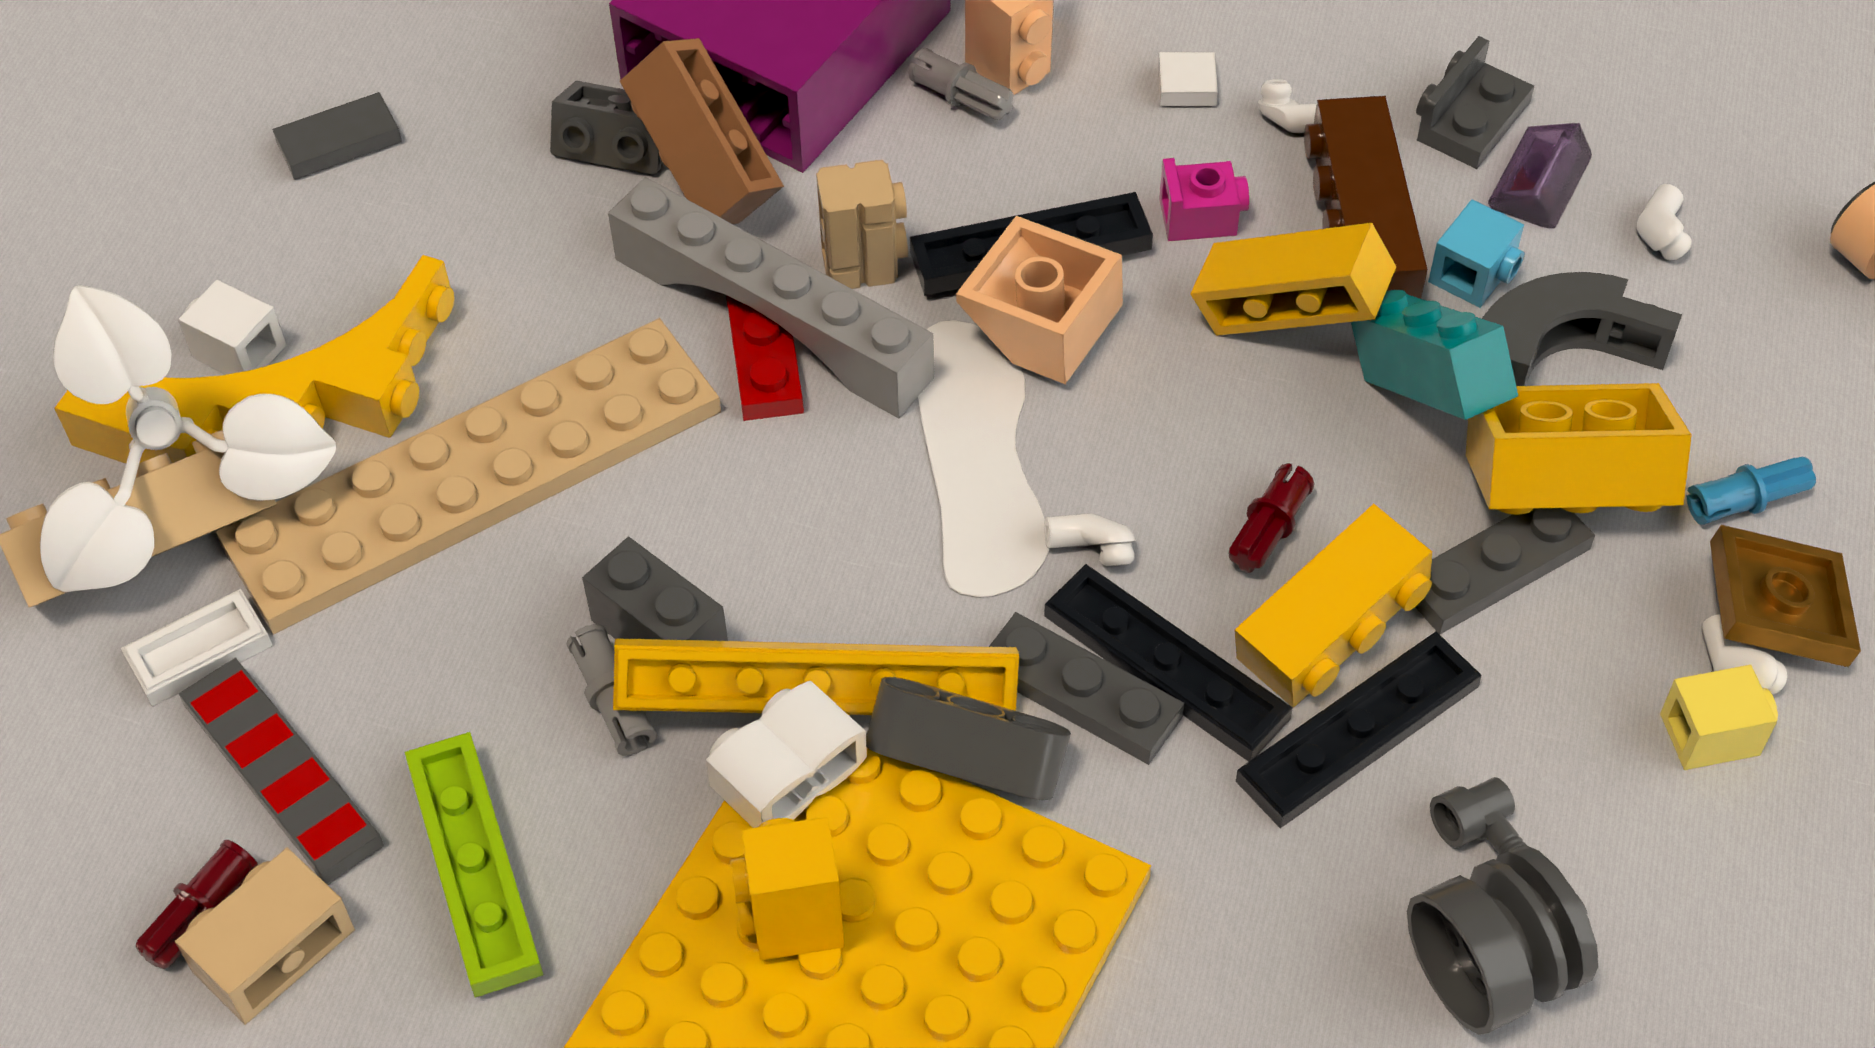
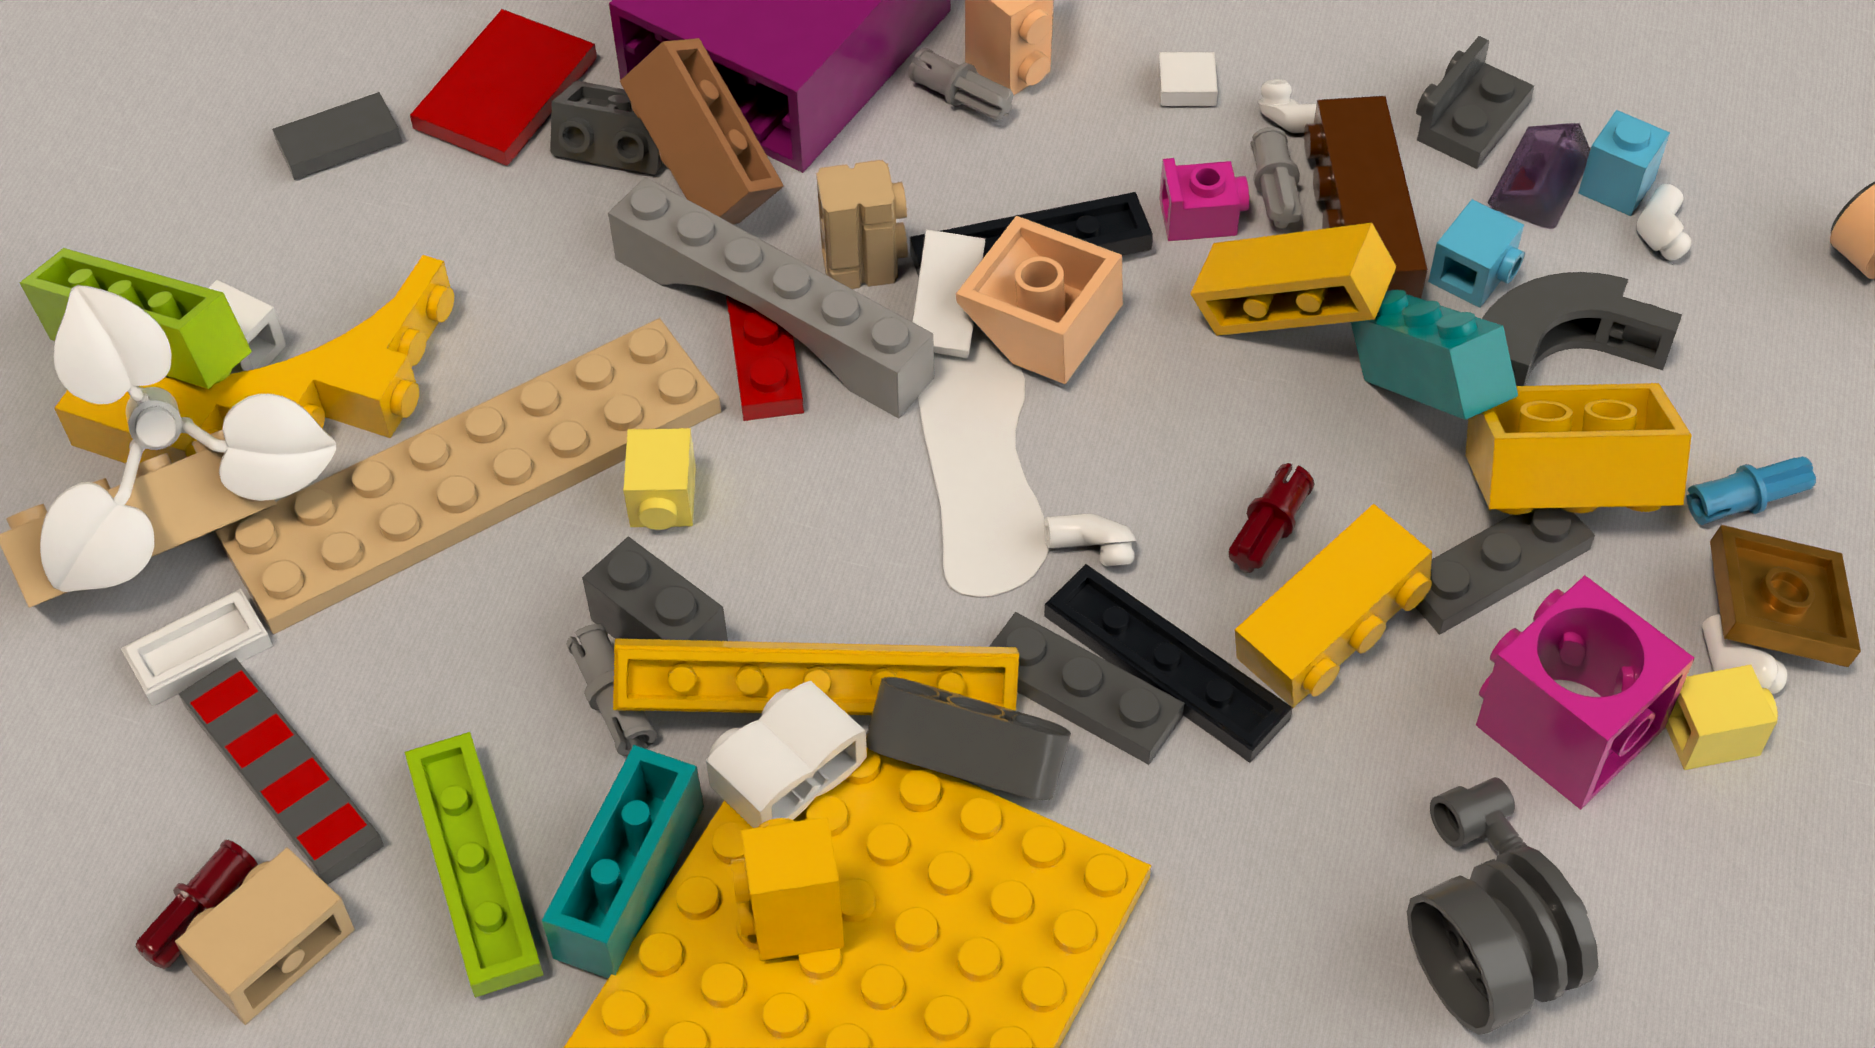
(195, 319): none -> lime brick
(503, 86): none -> red tile
(623, 862): none -> teal brick
(659, 478): none -> light yellow brick
(944, 268): none -> white tile
(1276, 176): none -> light grey axle
(1357, 729): black tile -> none
(1571, 737): none -> dark pink brick
(1623, 162): none -> medium azure brick

